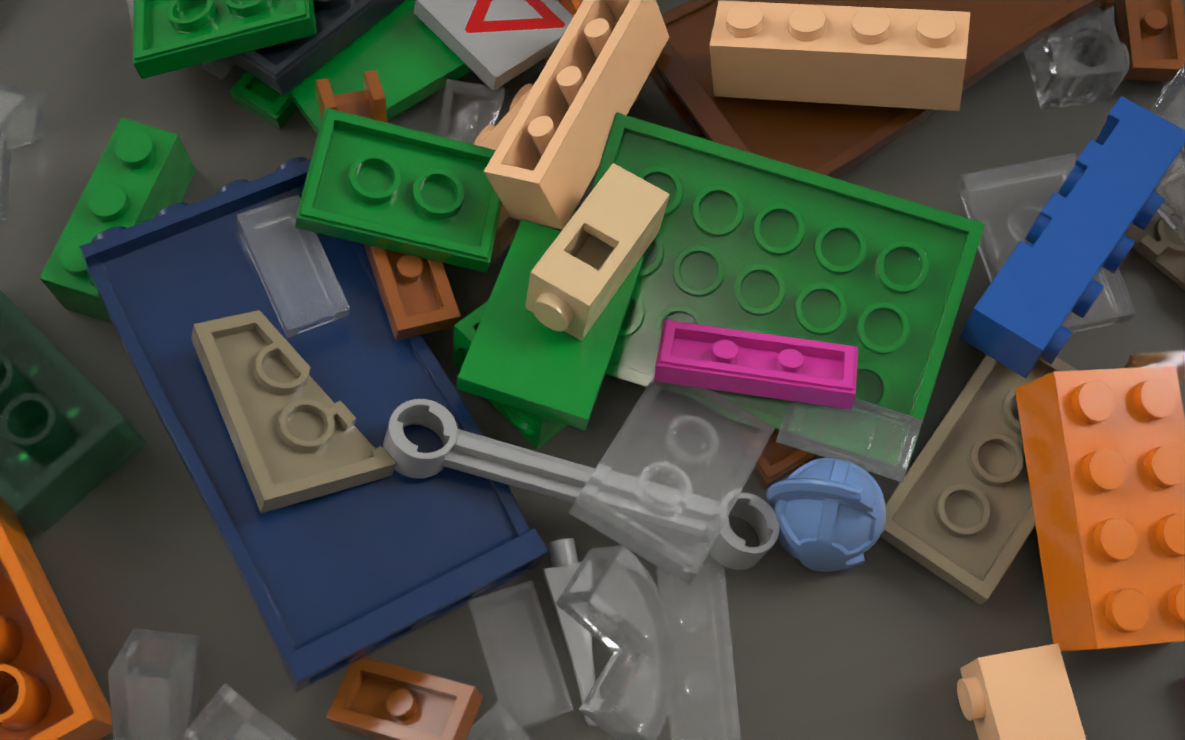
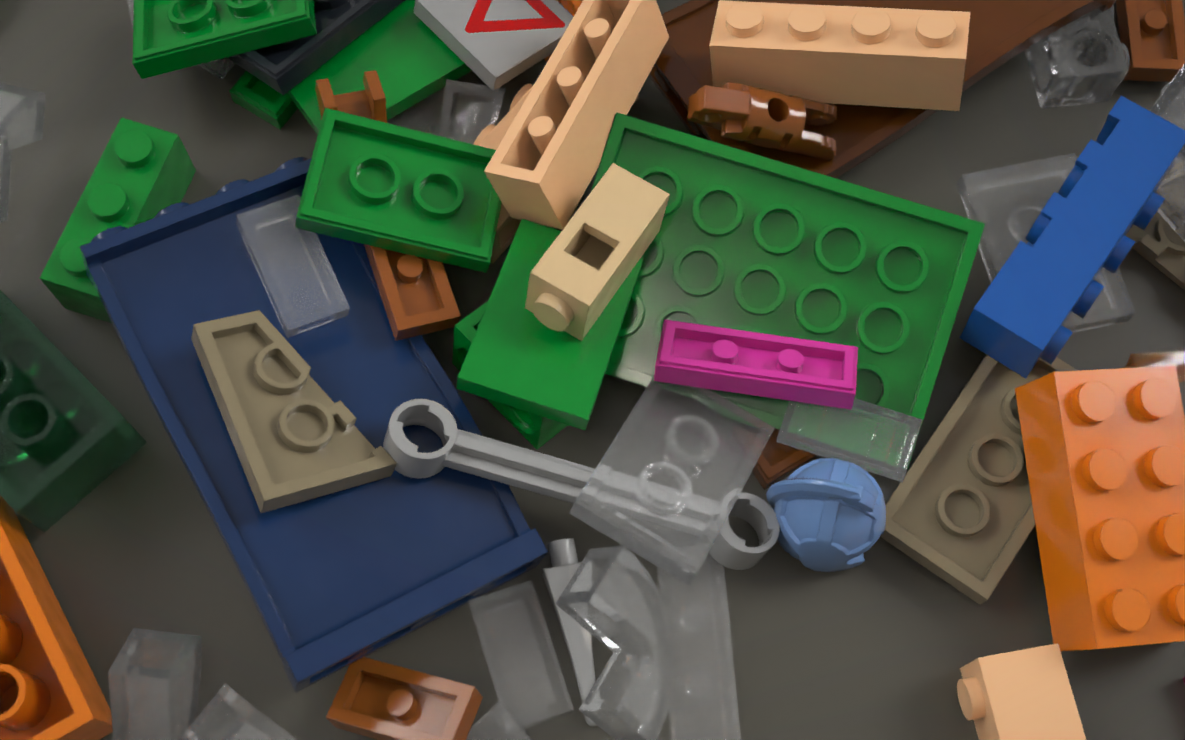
(764, 118): none -> dark orange hinge

